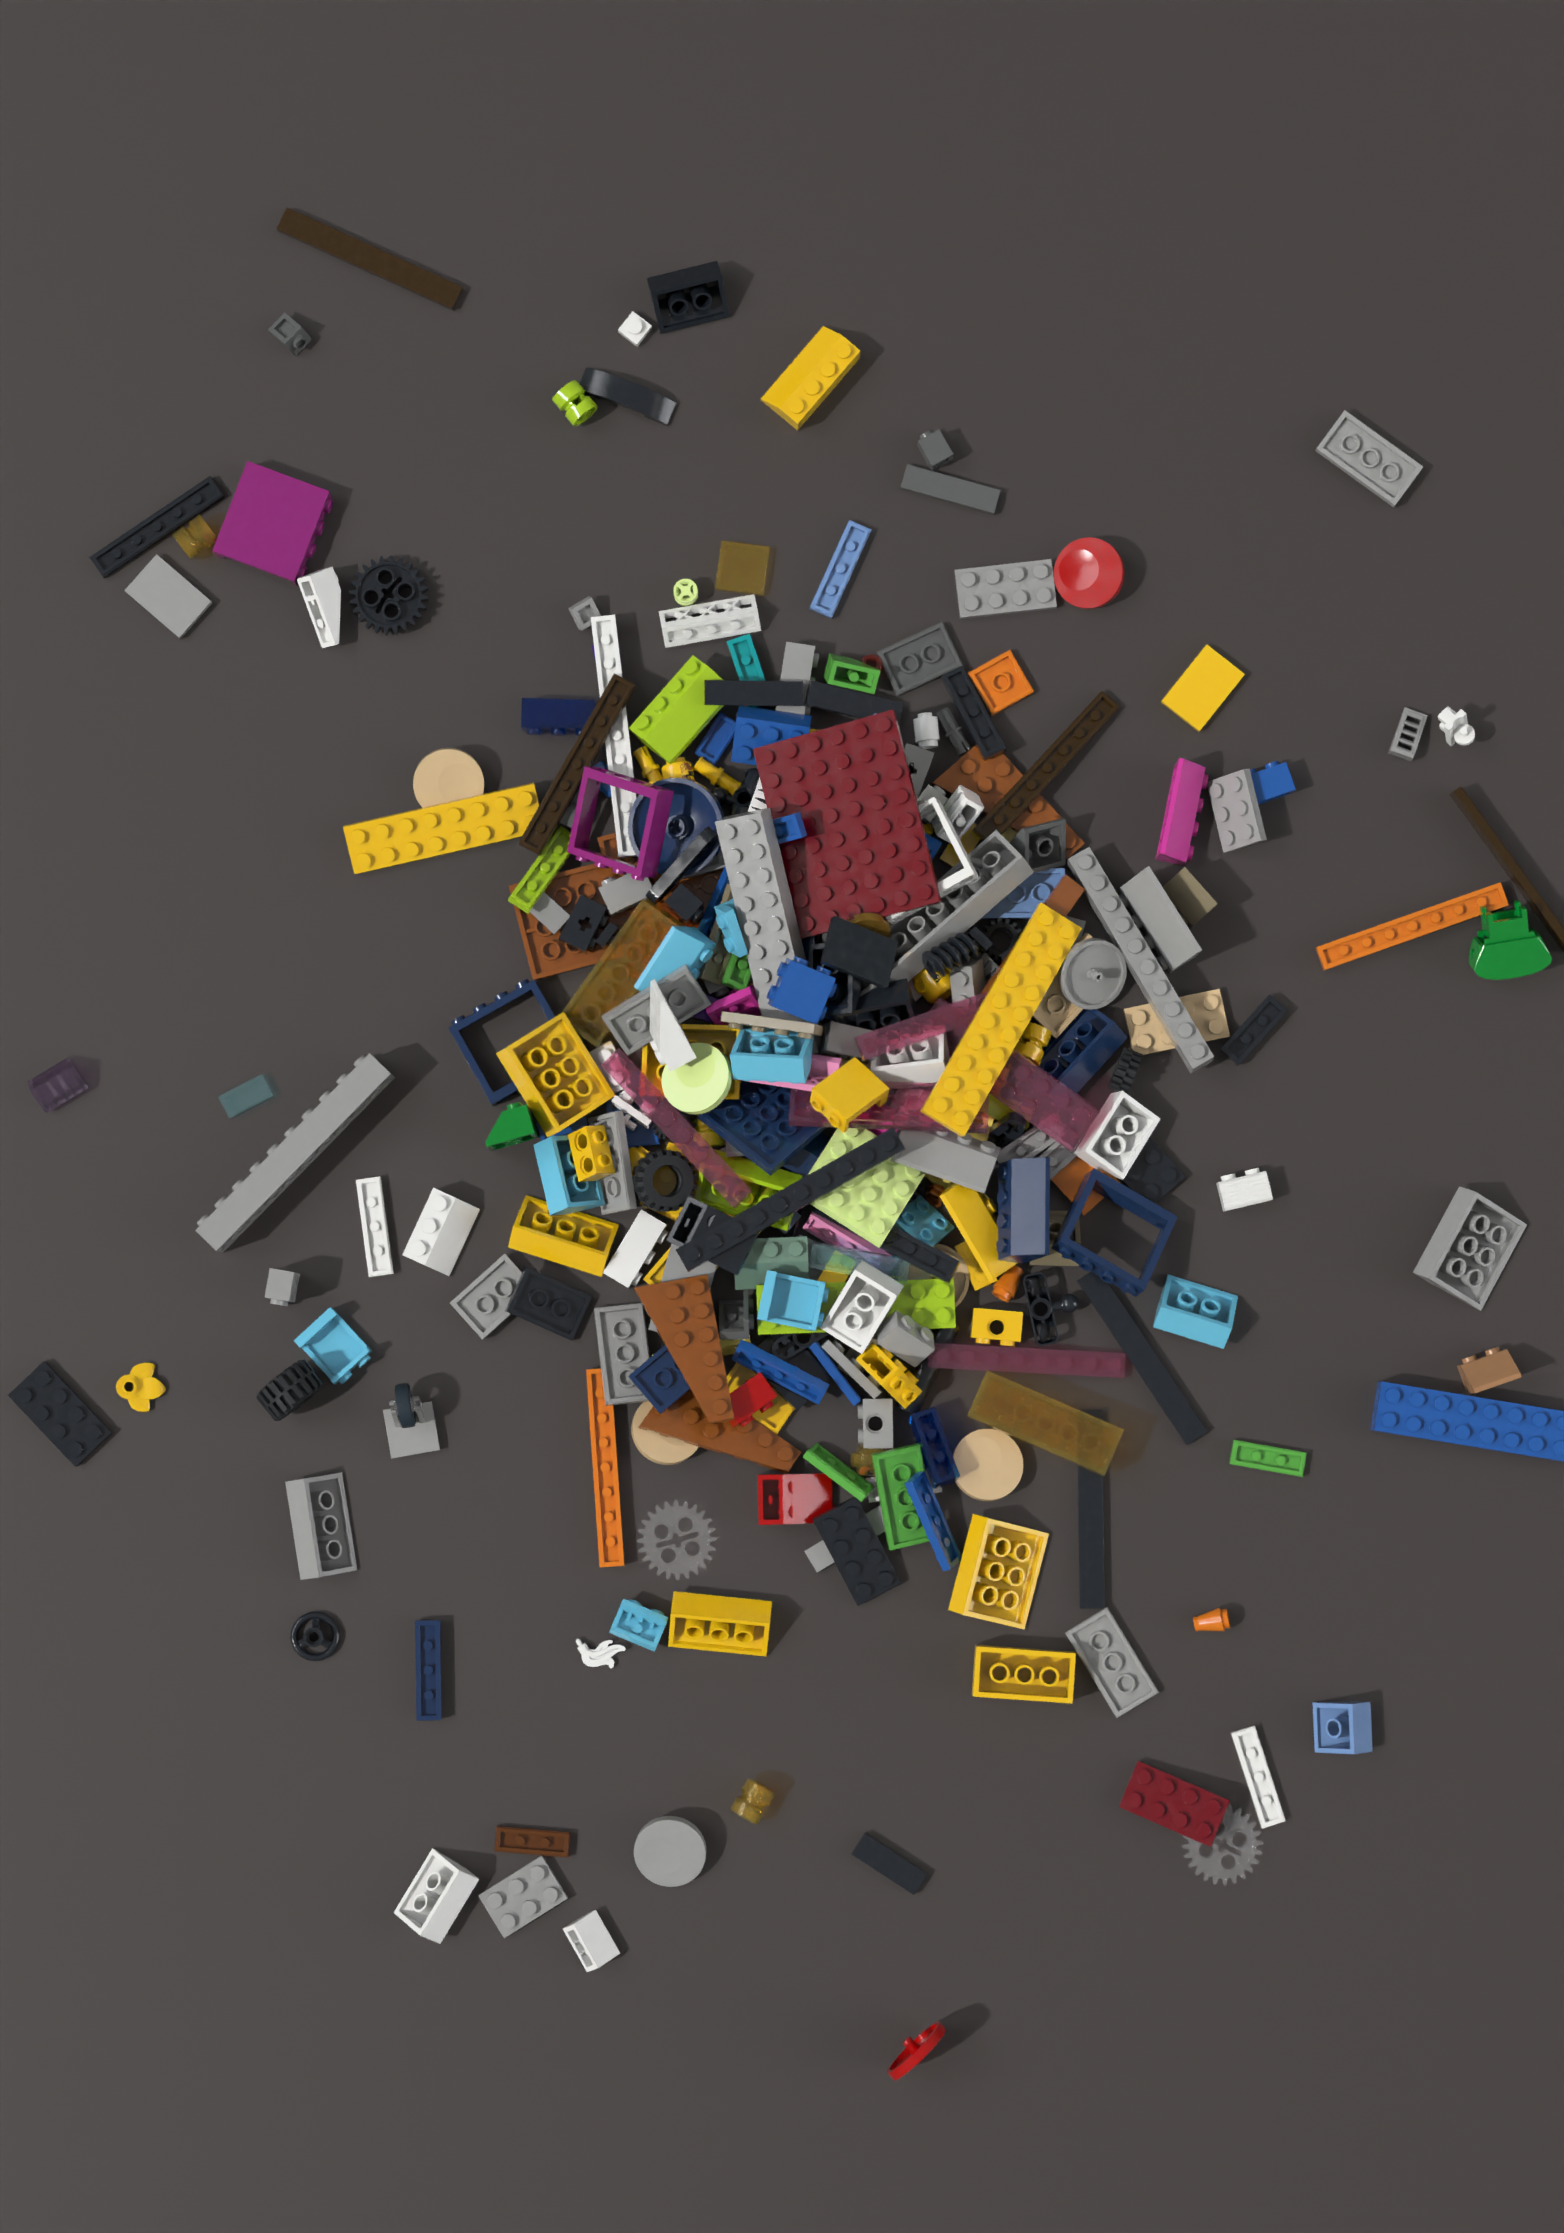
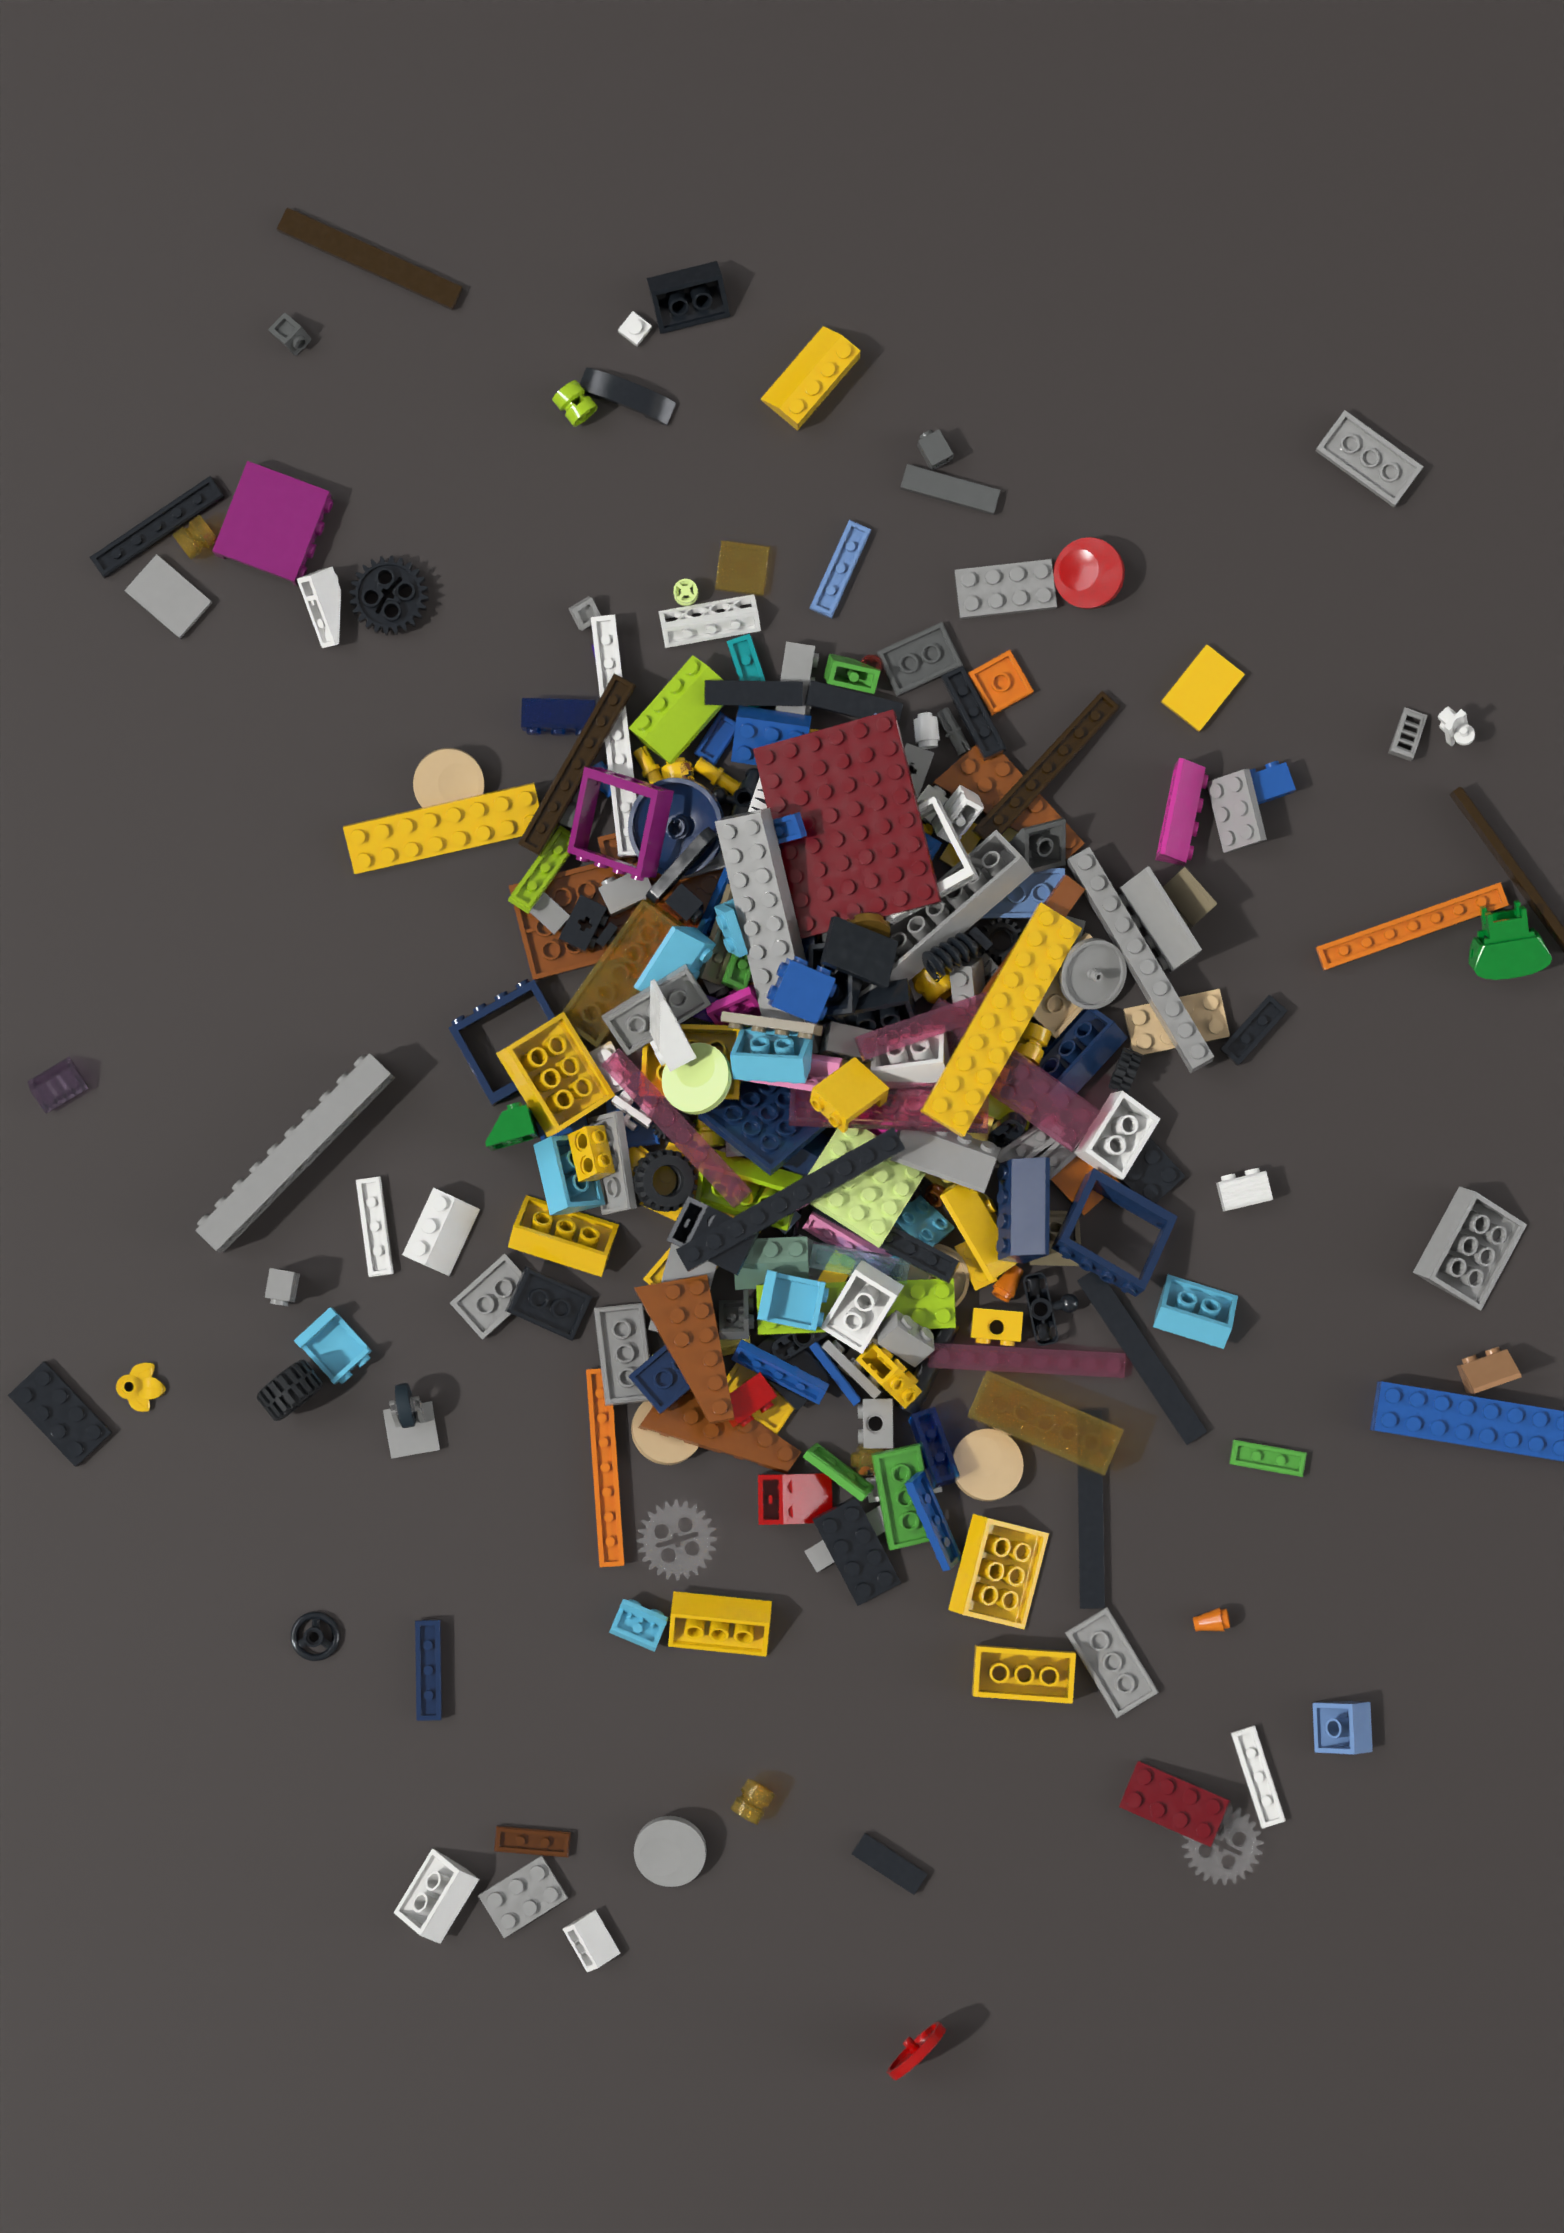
(245, 1096): clear light blue tile -> none
(321, 1526): light grey slope -> none
(600, 1655): white piece -> none
(636, 1249): white brick -> none

